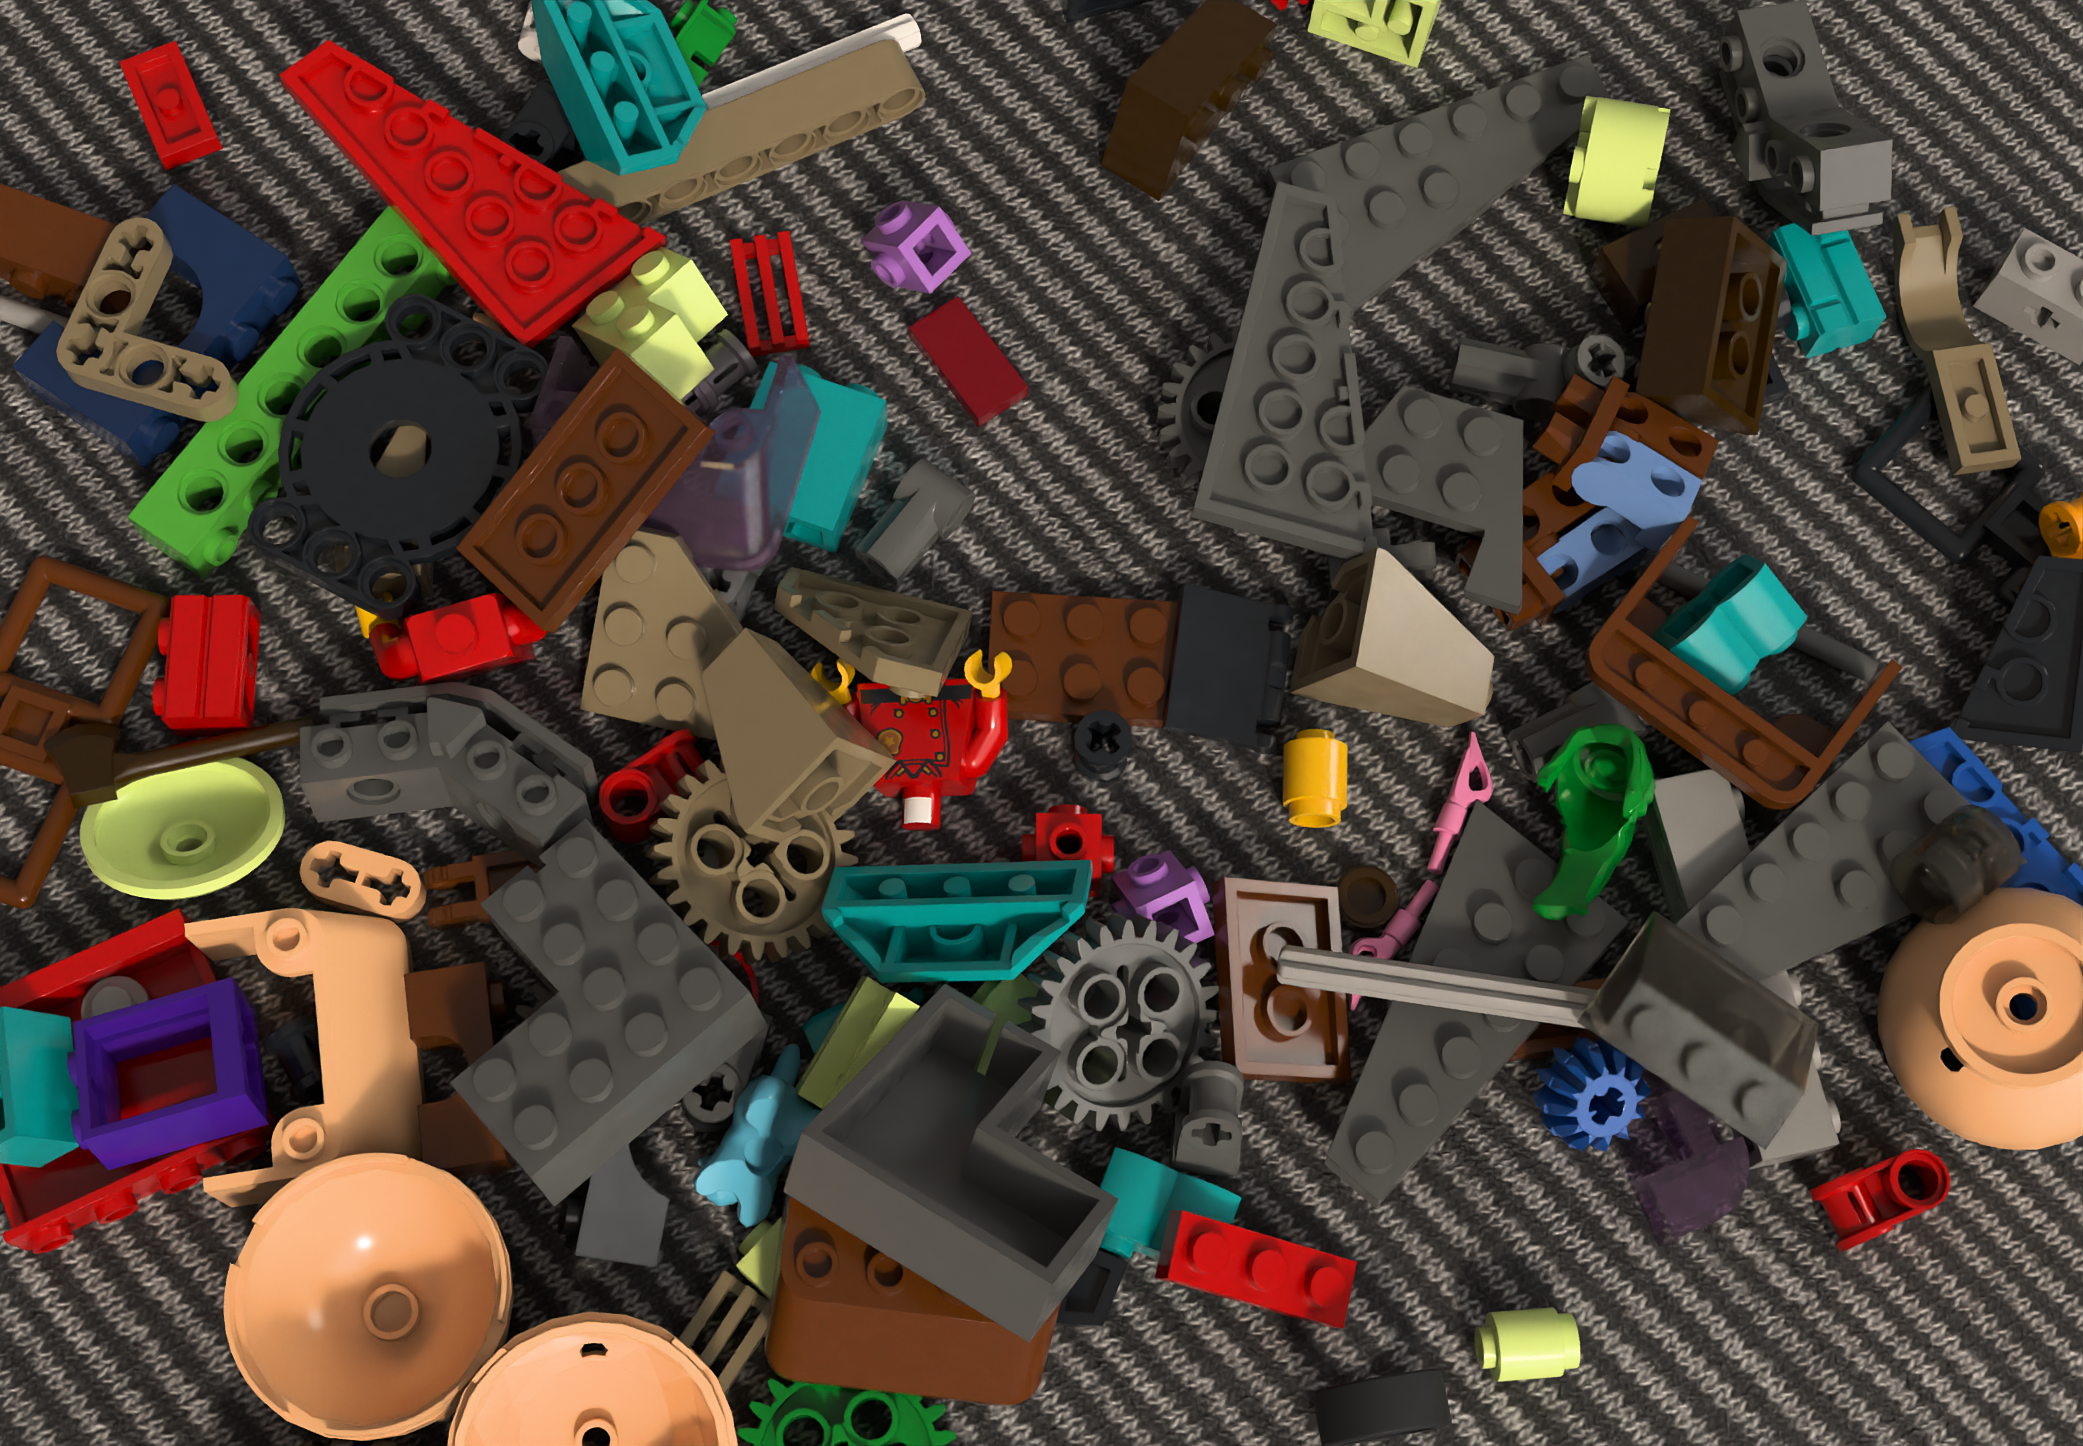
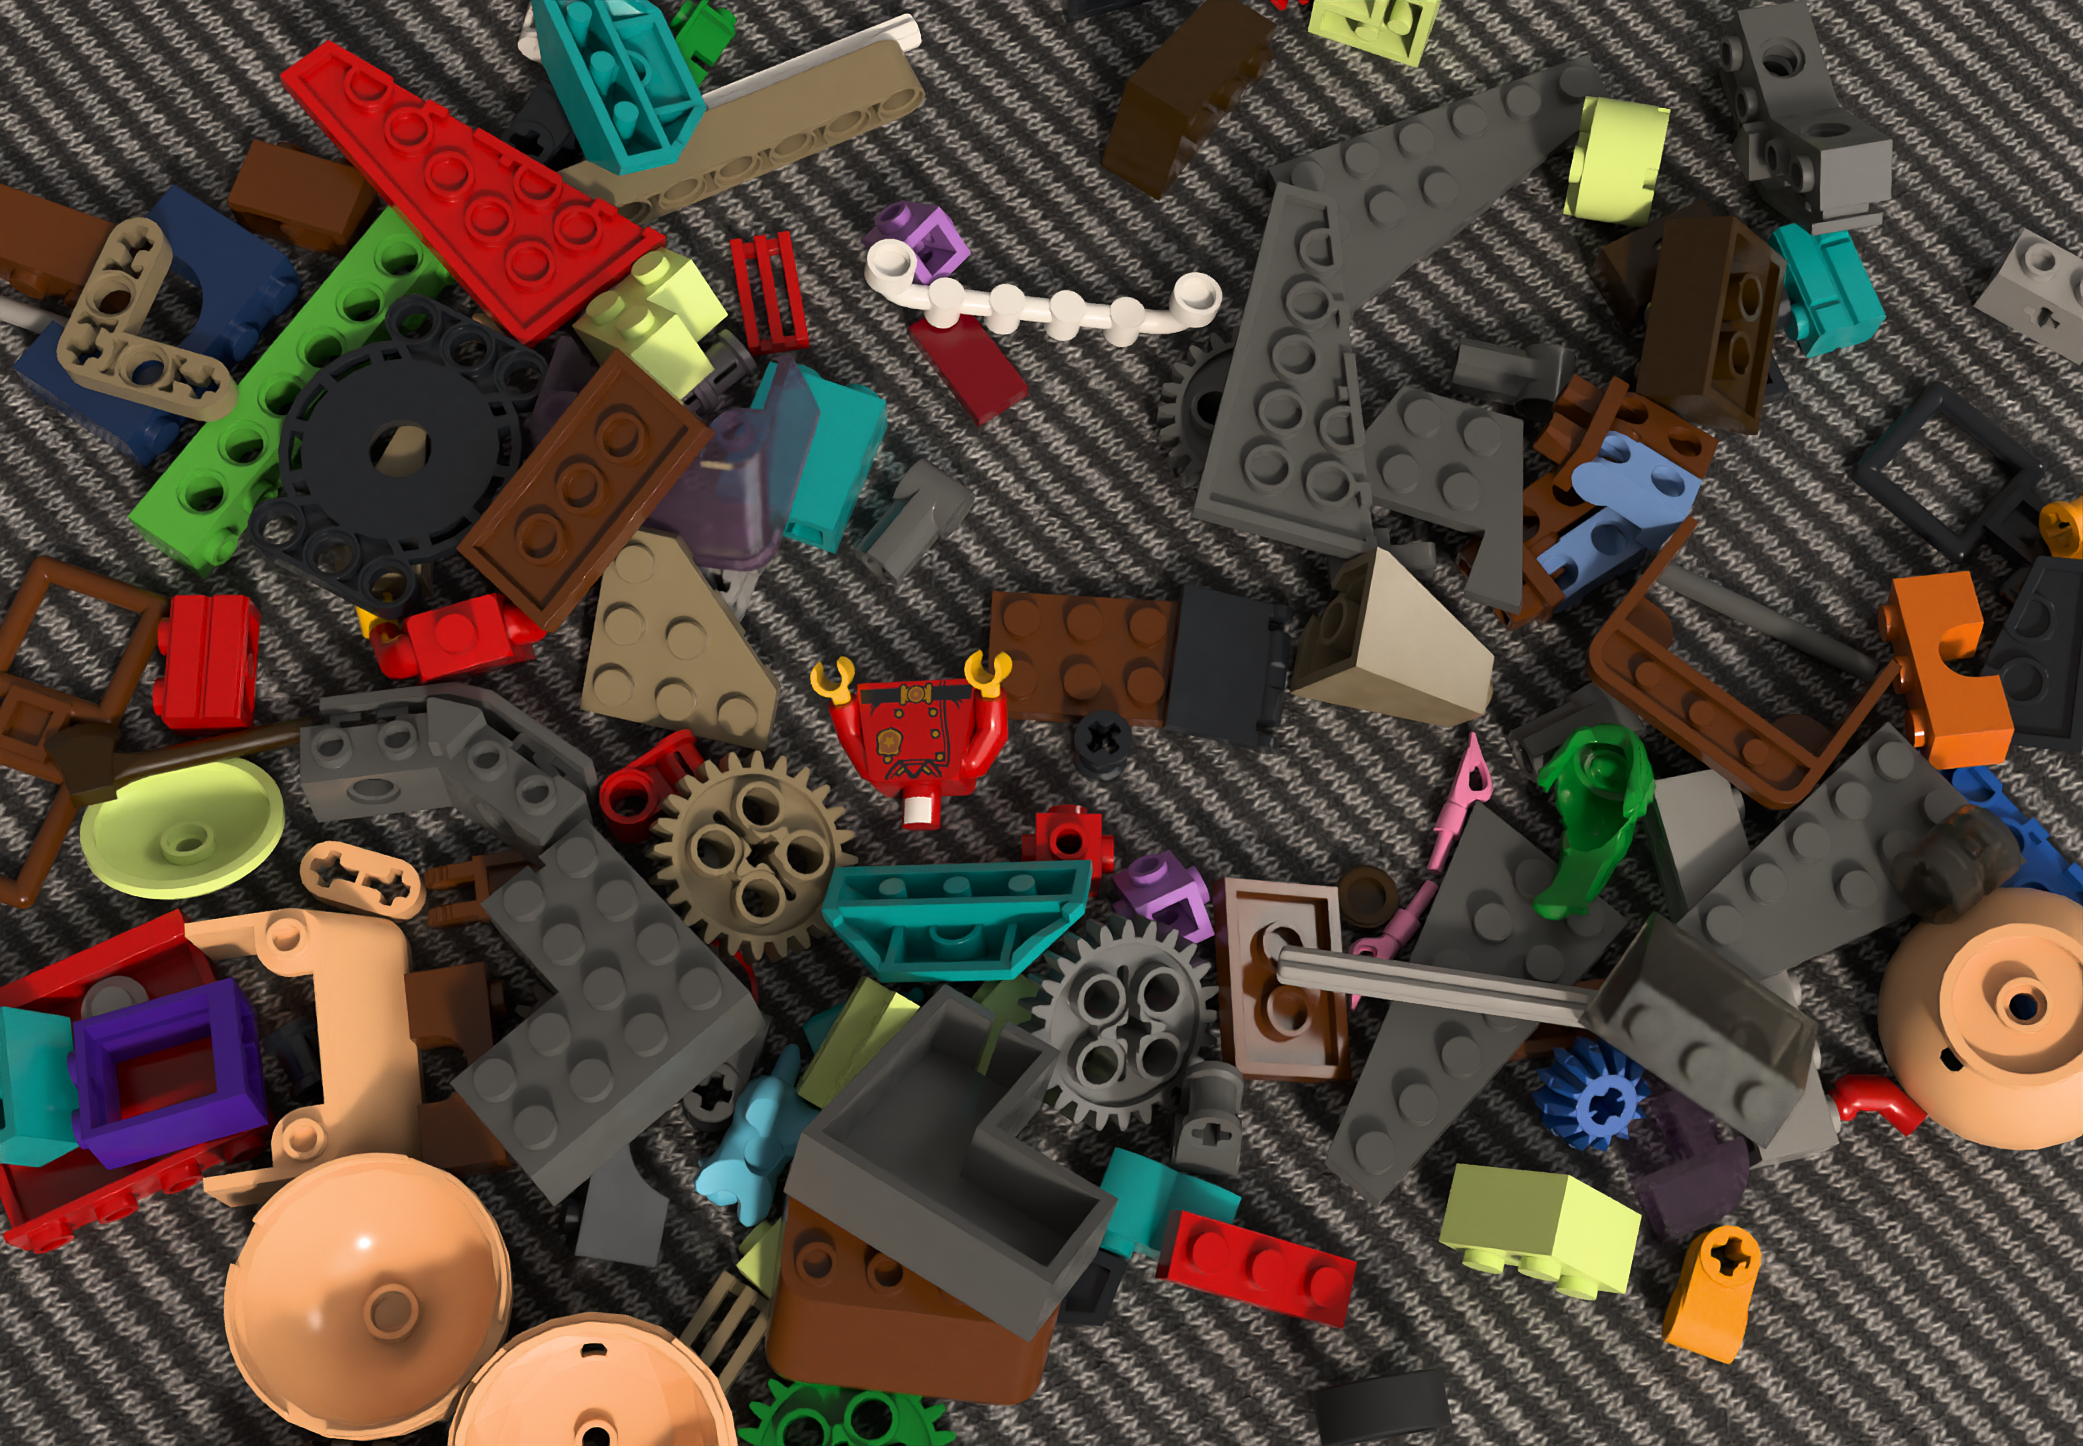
(170, 105): red plate -> none
(302, 198): none -> reddish brown brick
(785, 739): dark tan slope -> none
(876, 630): dark tan plate -> none
(892, 267): none -> white bar
(1315, 778): yellow brick -> none
(1527, 1344): yellowish green brick -> none
(1543, 1225): none -> yellowish green brick
(1605, 351): dark grey bush -> none
(1708, 1305): none -> light orange piece
(1733, 624): teal brick -> none
(1871, 1201): red piece -> none
(1877, 1094): none -> red arm
(1950, 715): none -> orange arch
(1957, 363): dark tan piece -> none

